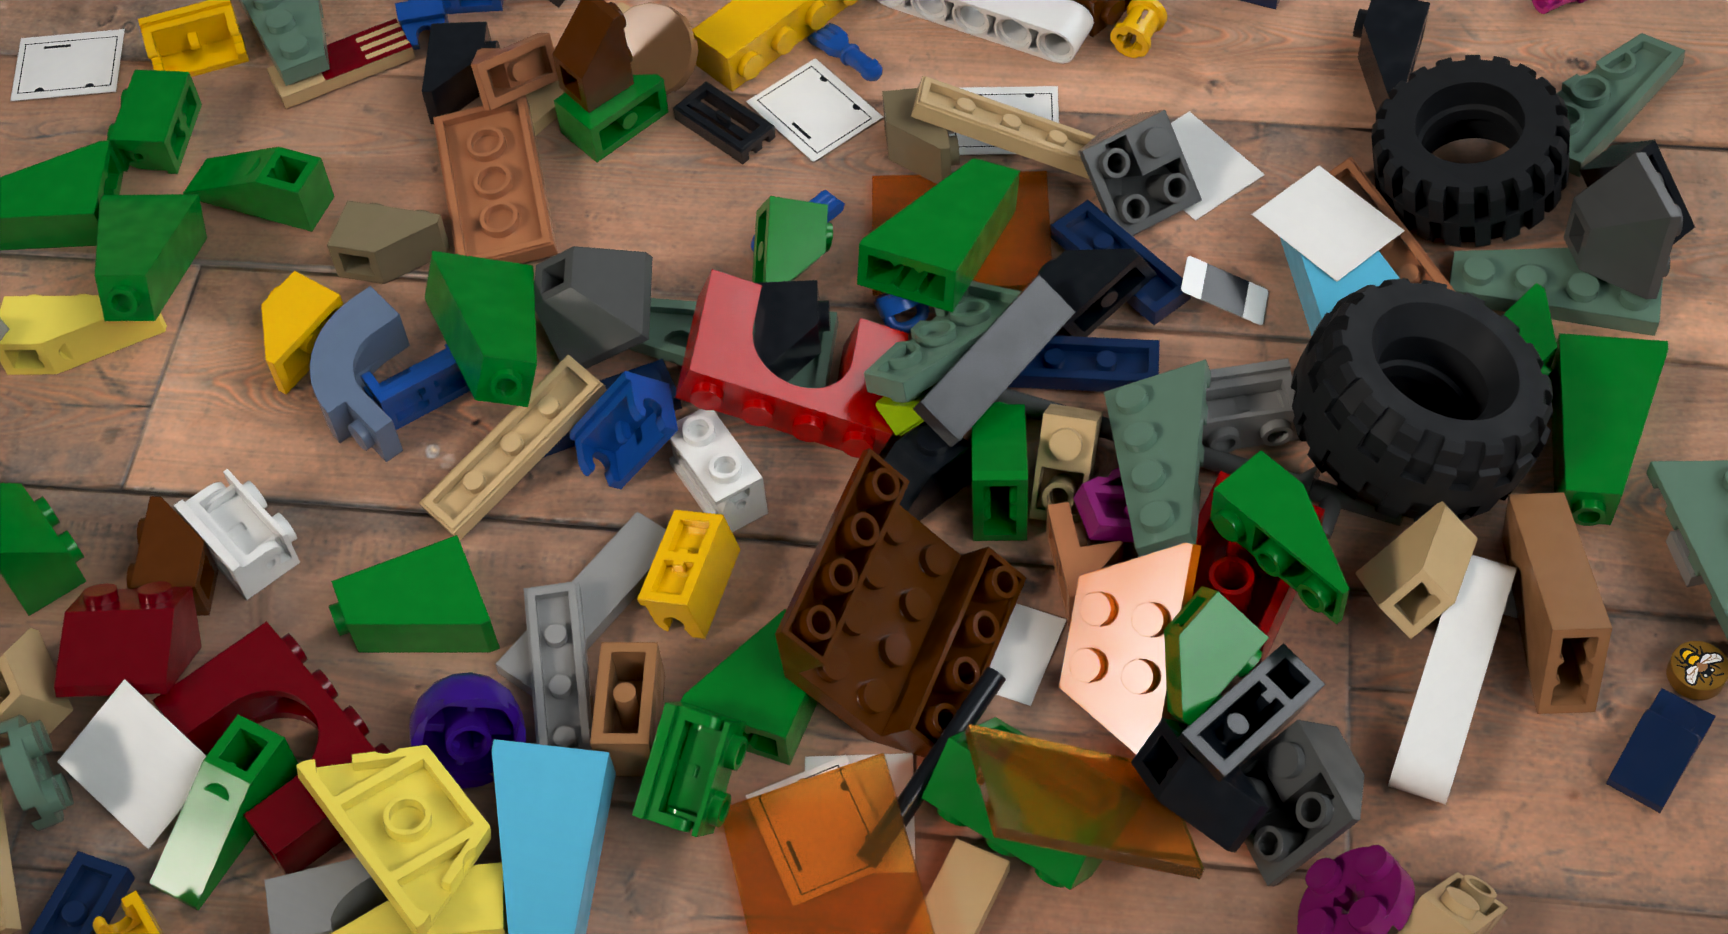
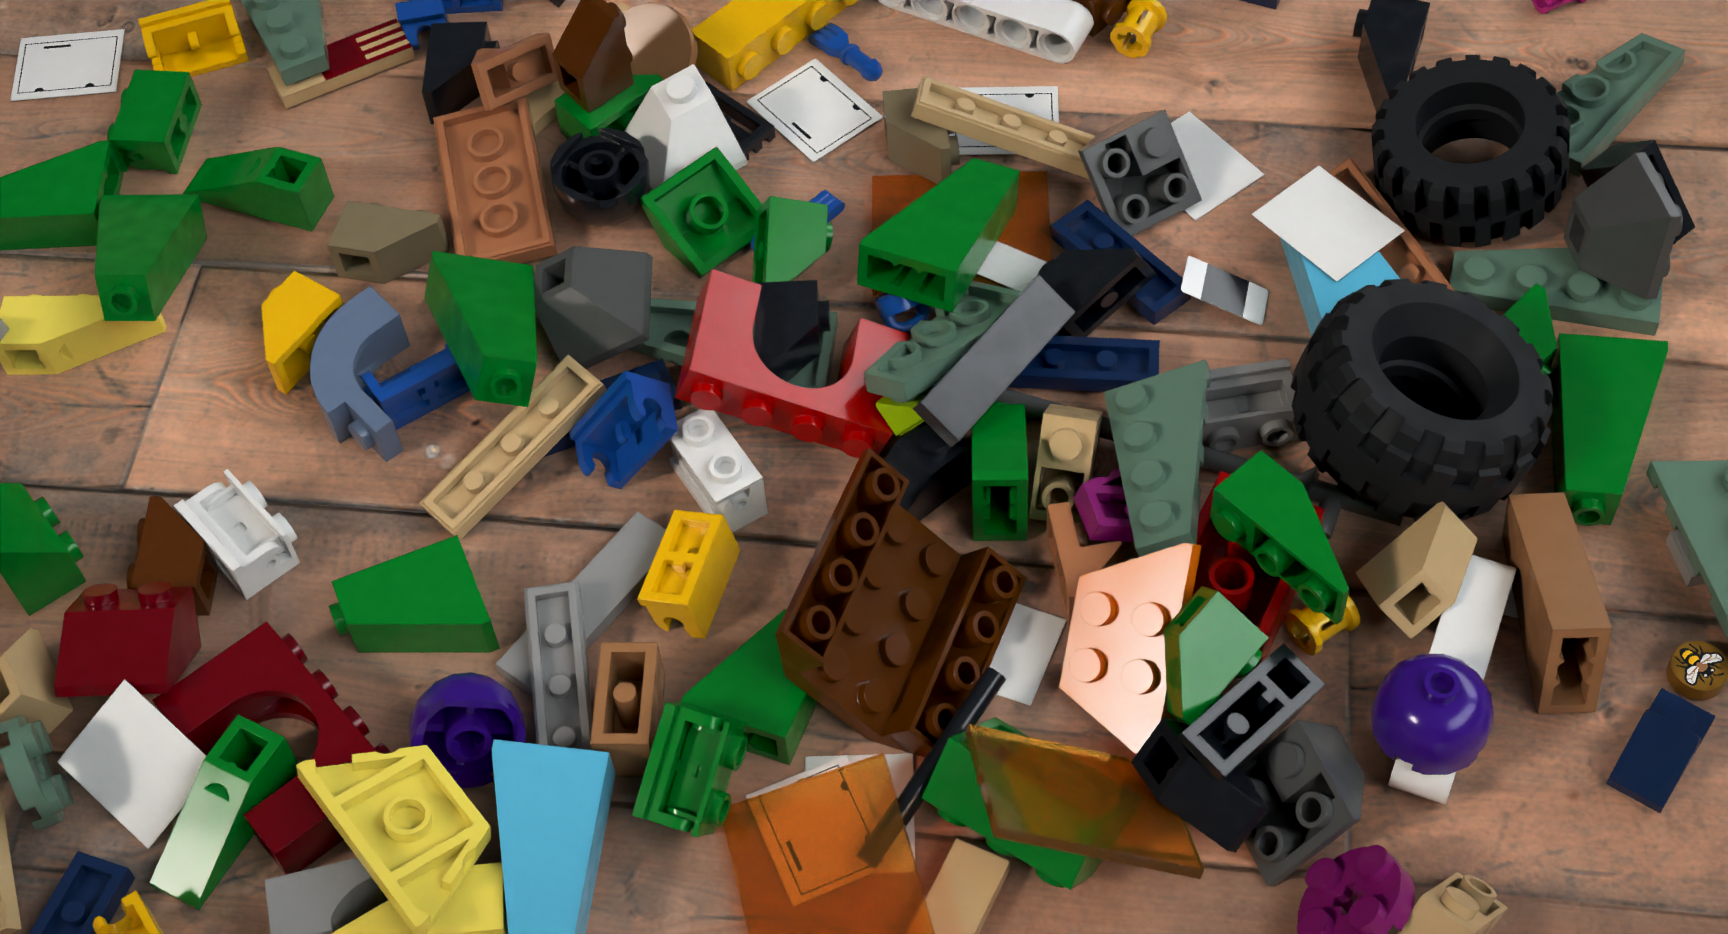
(600, 177): none -> black cylinder
(680, 125): none -> white slope
(703, 213): none -> green slope
(1010, 266): none -> white sticker
(1312, 629): none -> yellow bush
(1432, 714): none -> dark purple cylinder

